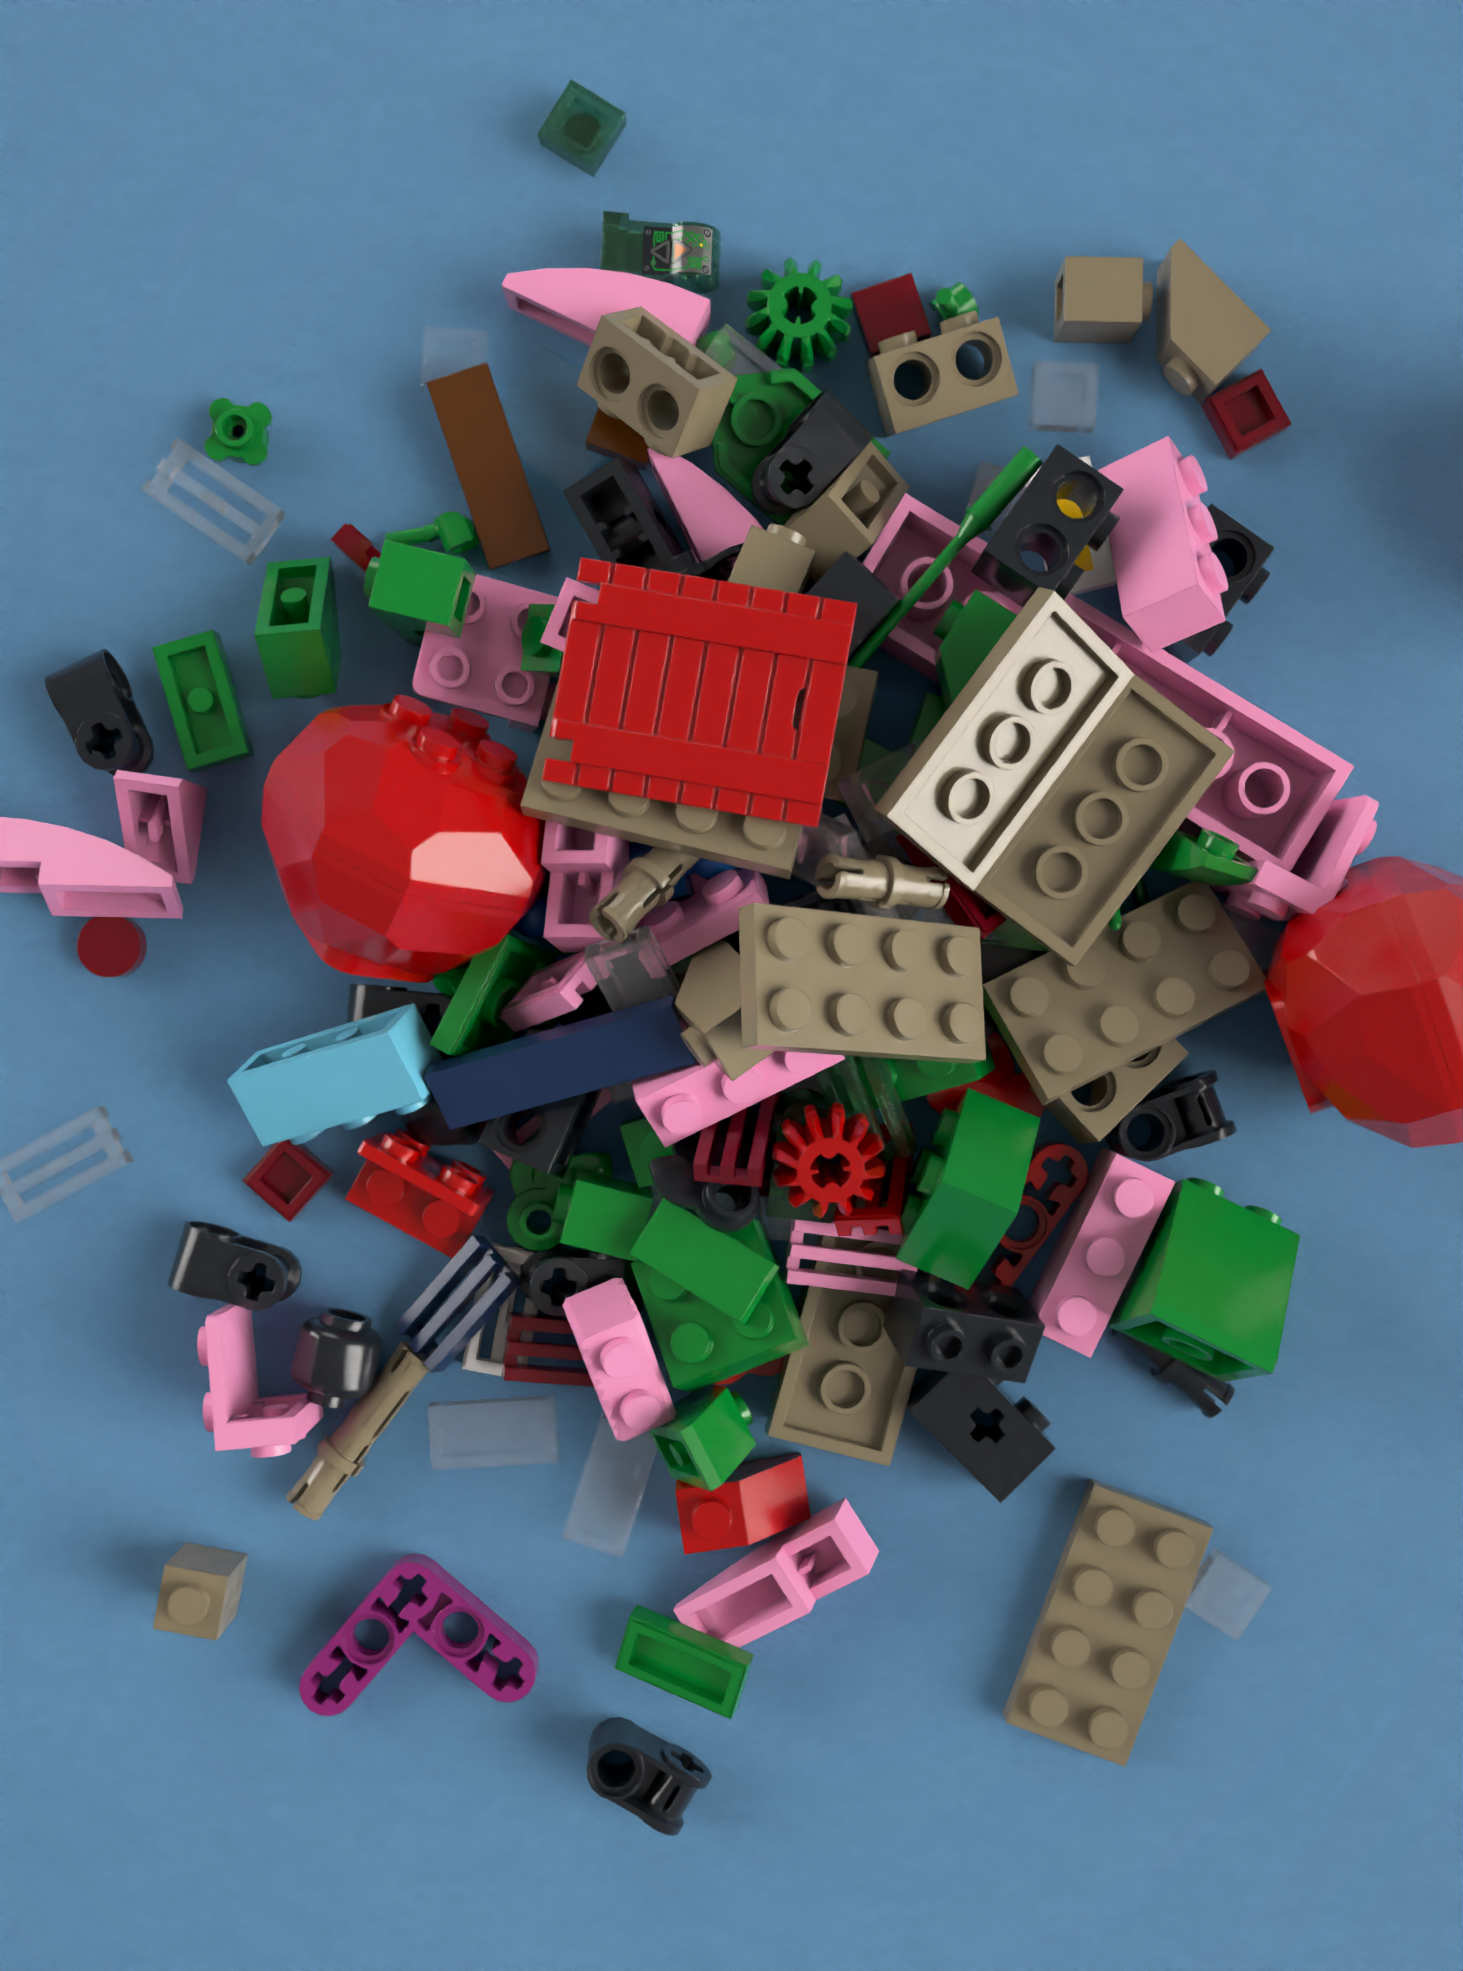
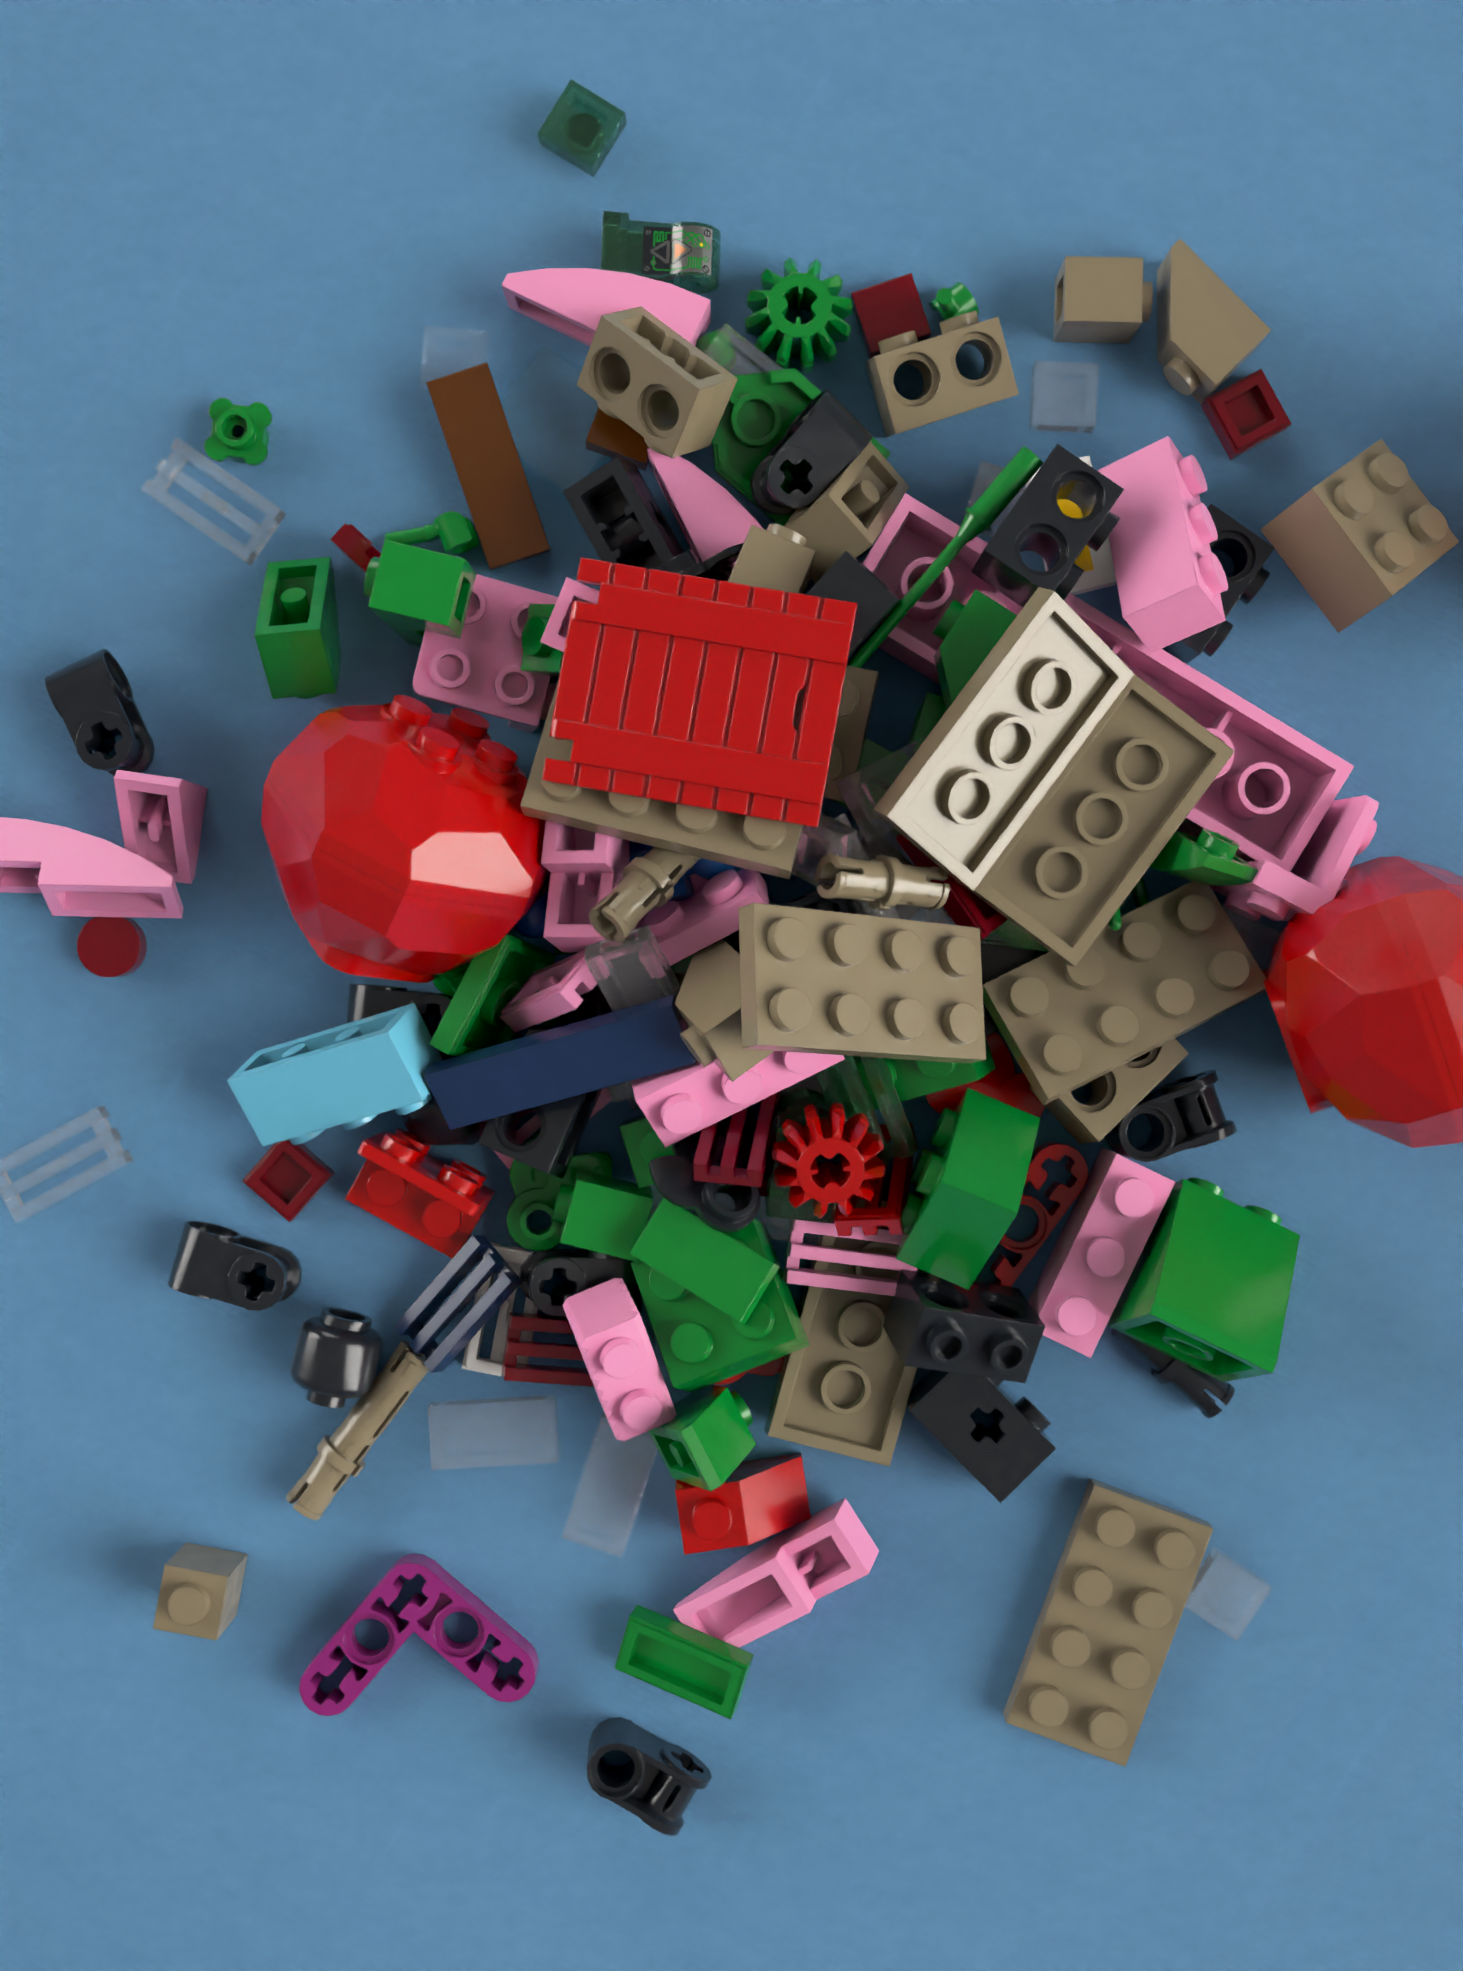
(203, 701): green plate -> none
(233, 1404): bright pink bracket -> none
(1360, 535): none -> dark tan brick

